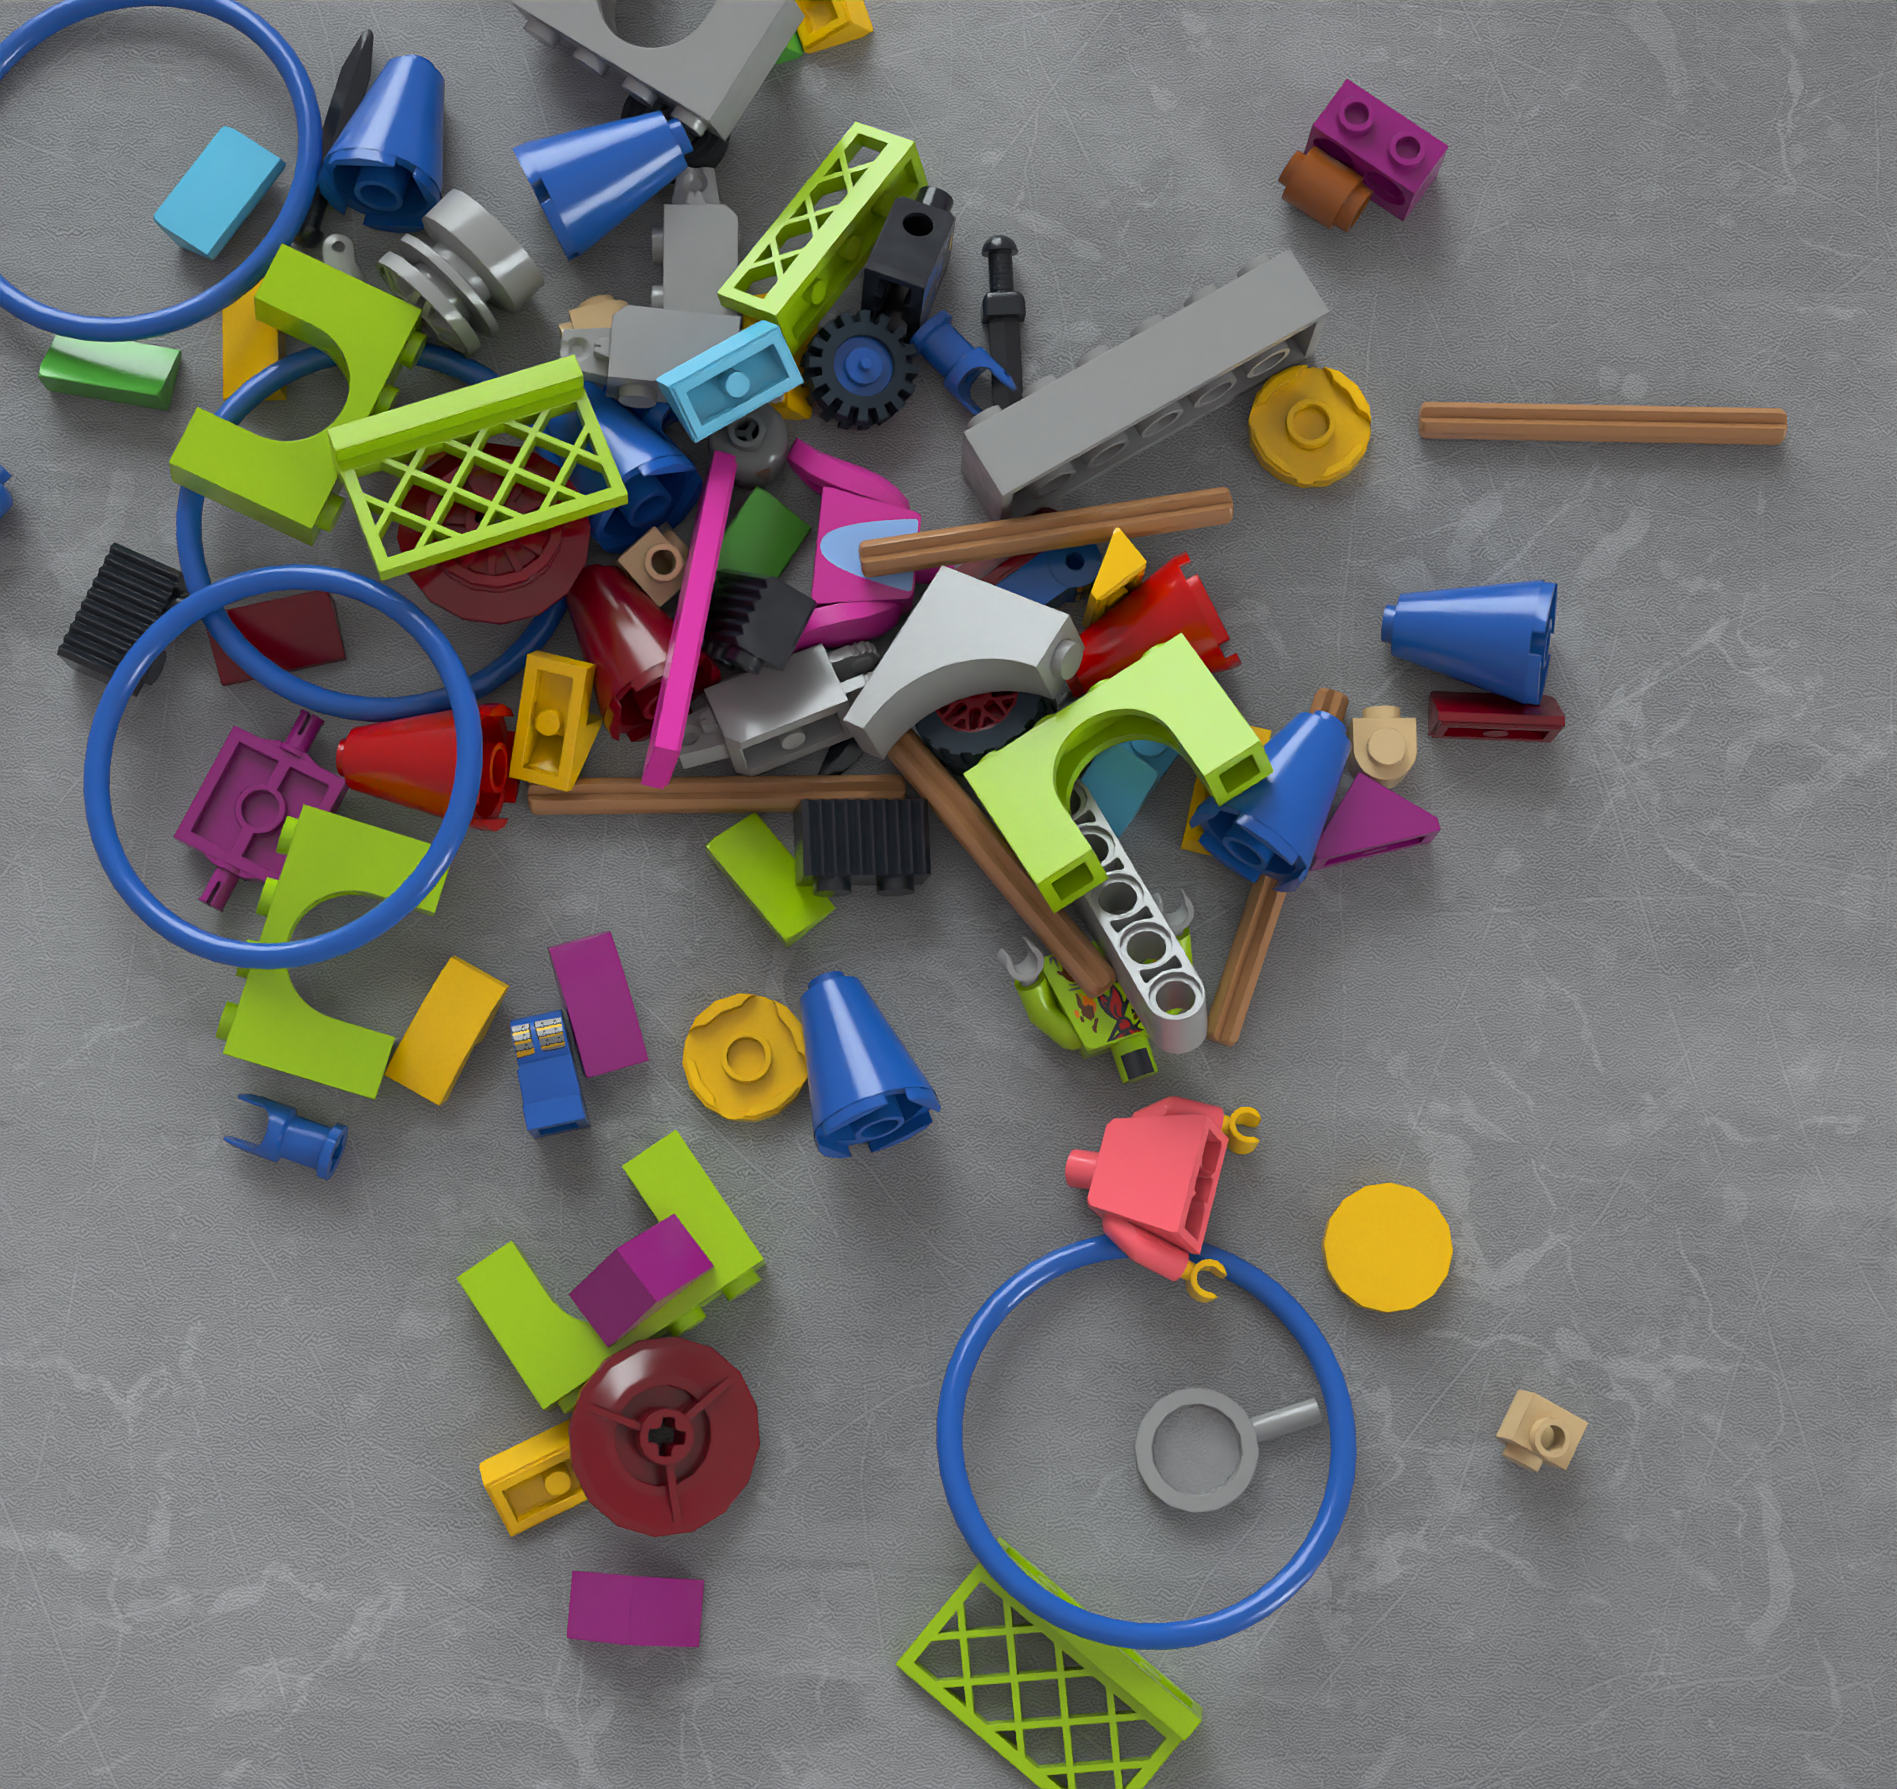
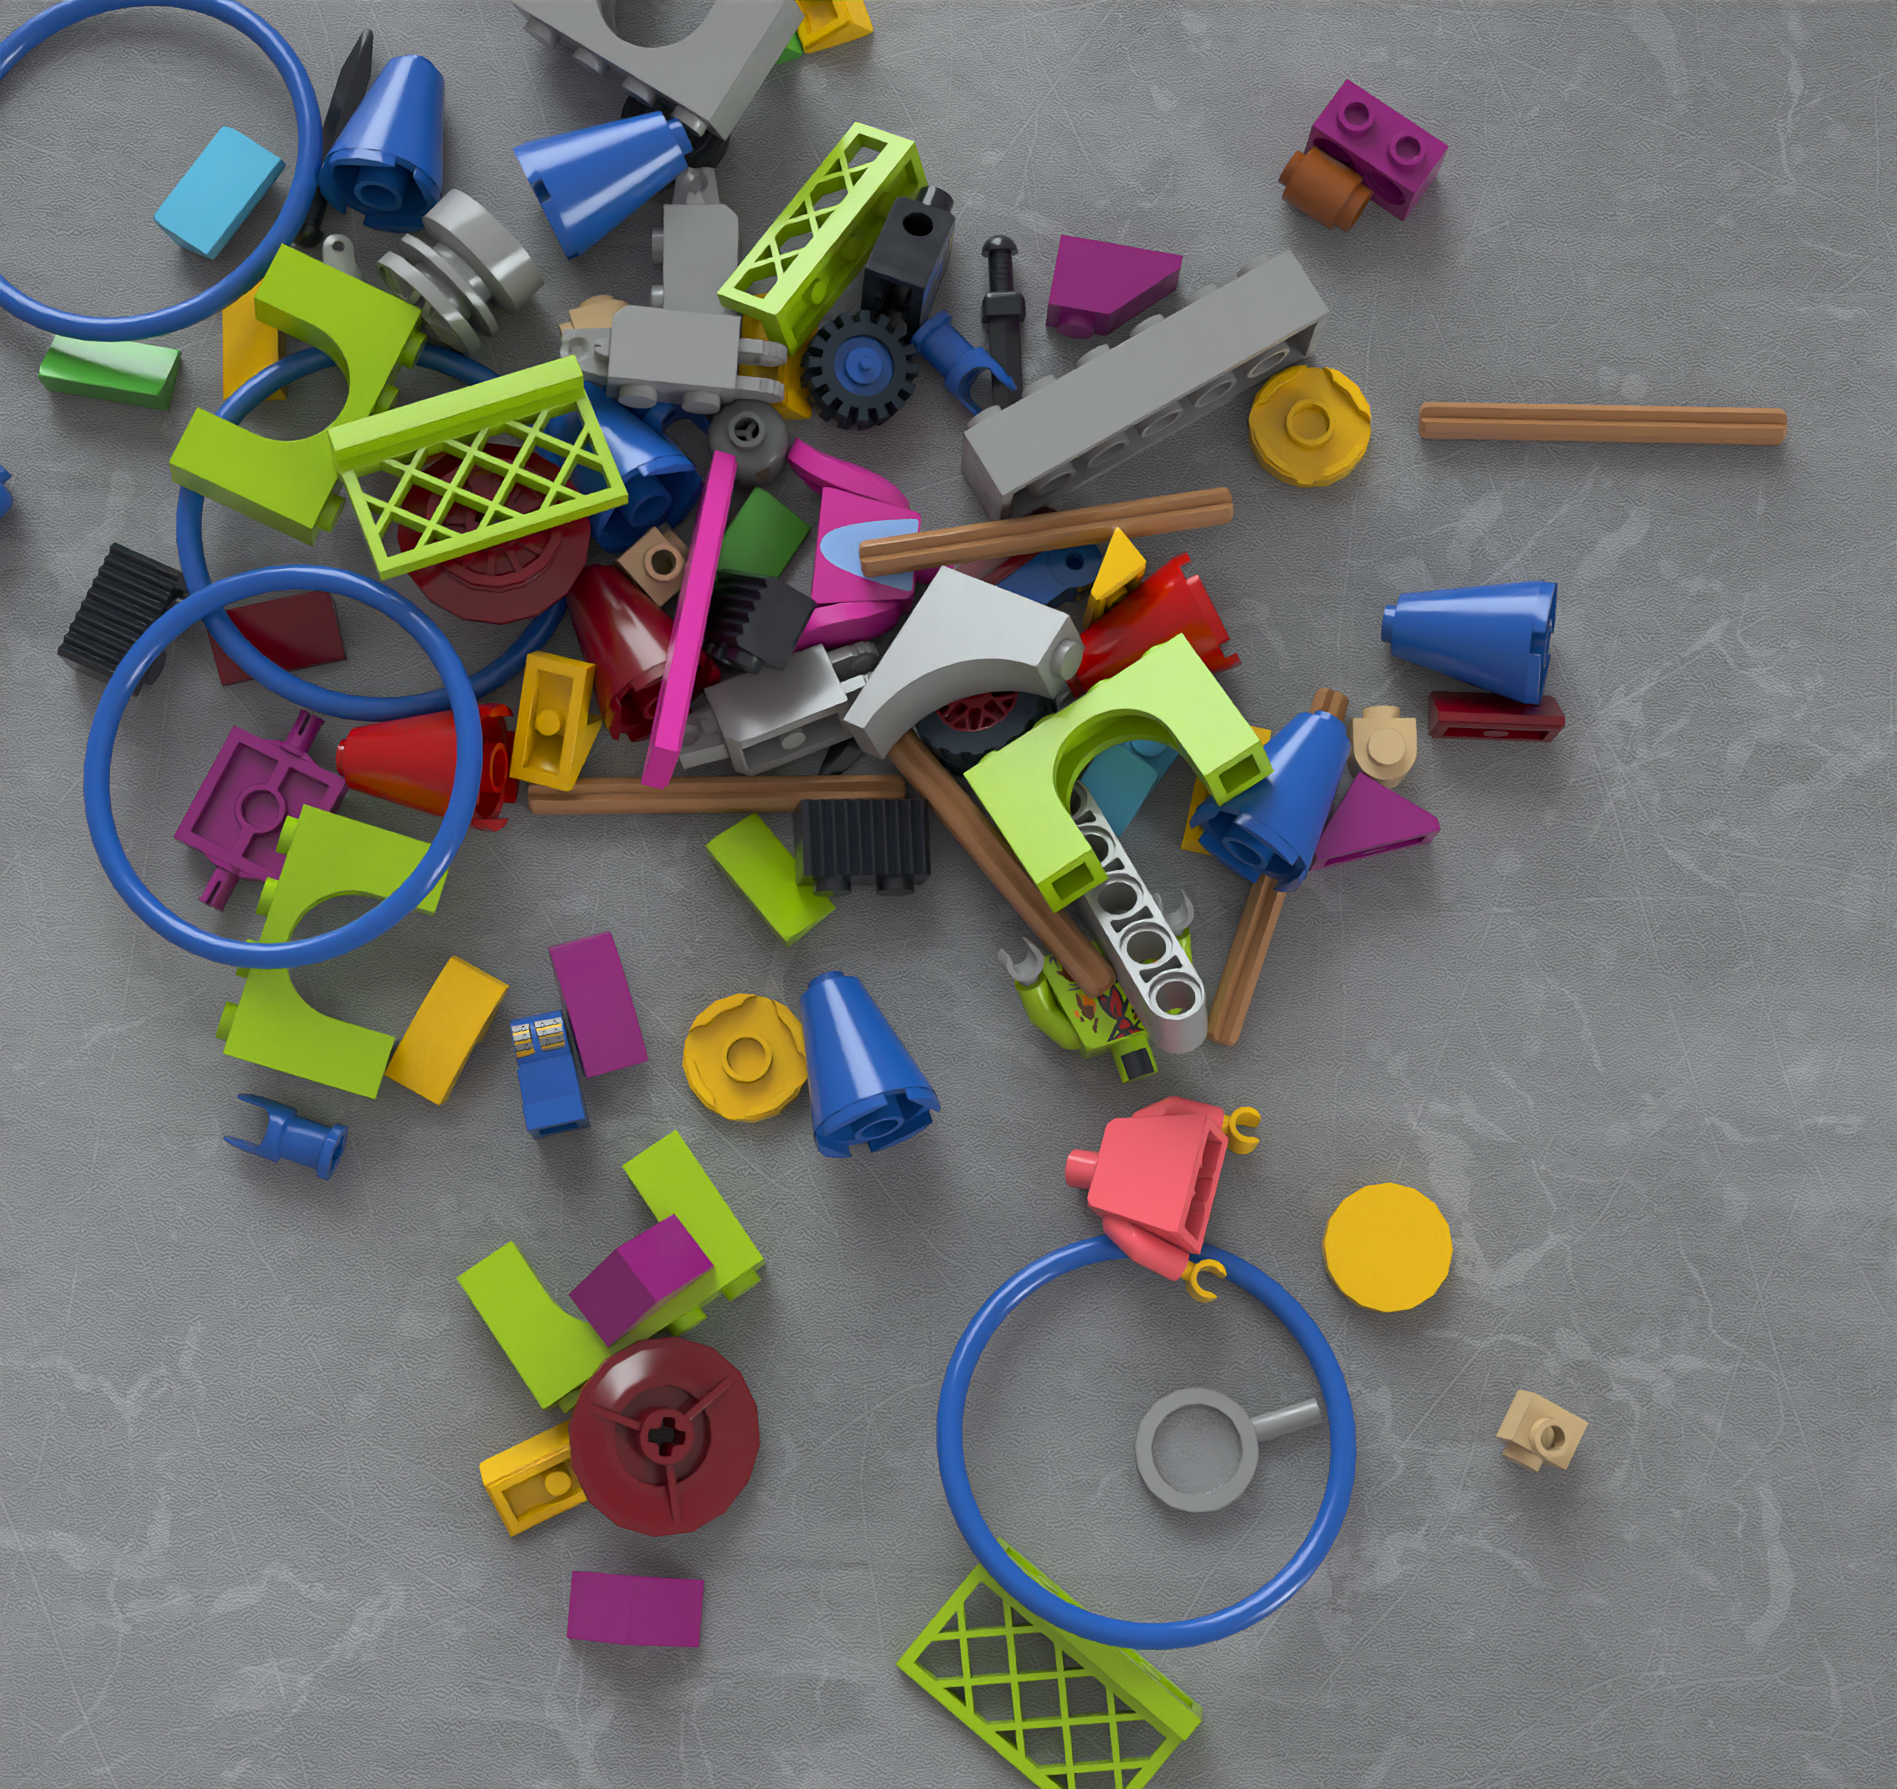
(730, 379): medium azure slope -> none
(1106, 285): none -> magenta slope

